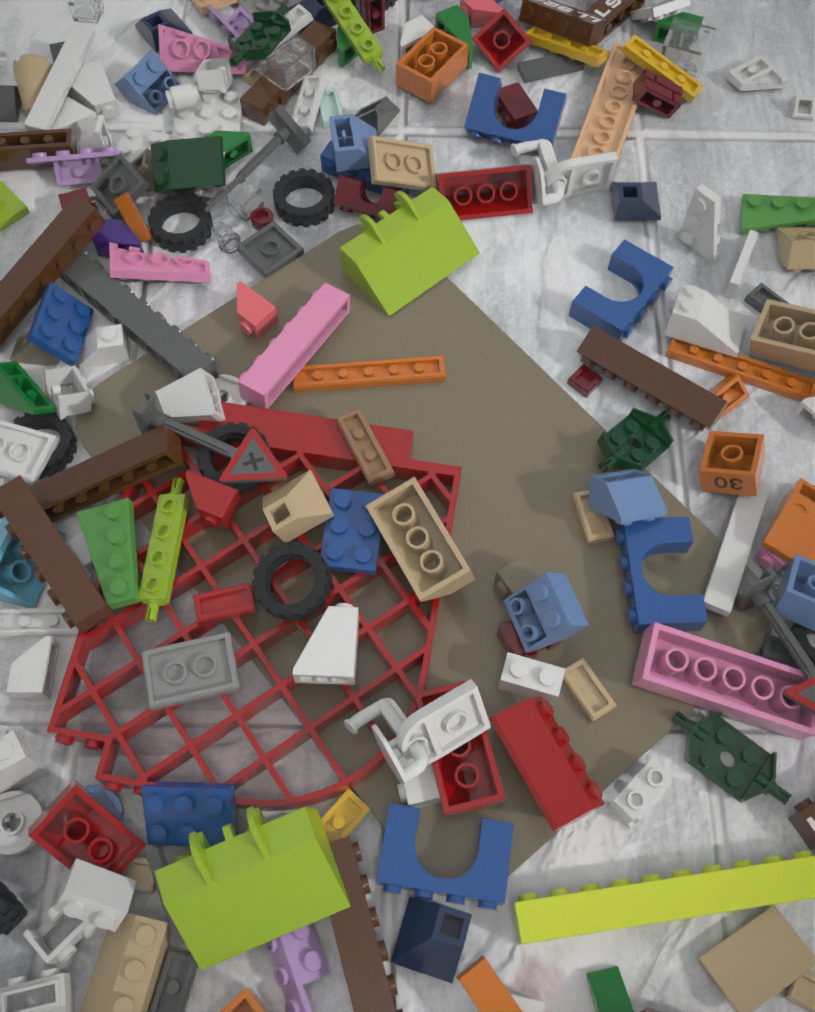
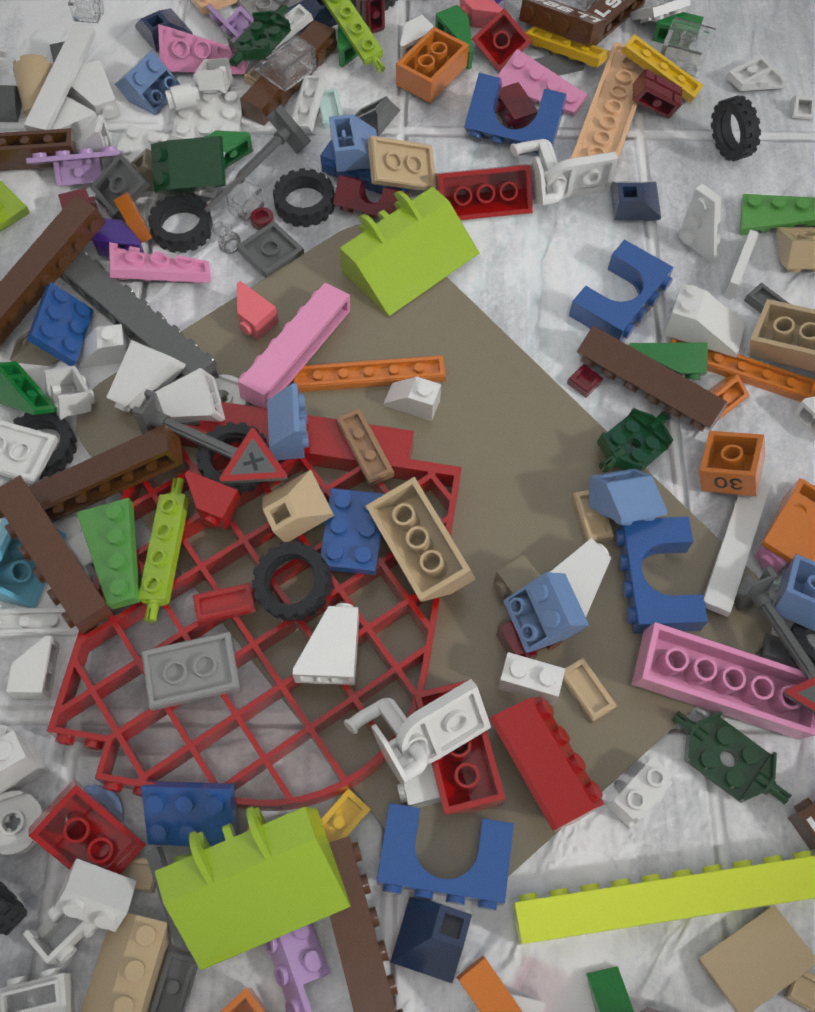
(142, 370): none -> white slope
(287, 424): none -> medium blue slope
(414, 397): none -> white slope
(536, 77): none -> bright pink wing
(585, 571): none -> white slope
(682, 358): none -> green slope
(748, 127): none -> black tyre

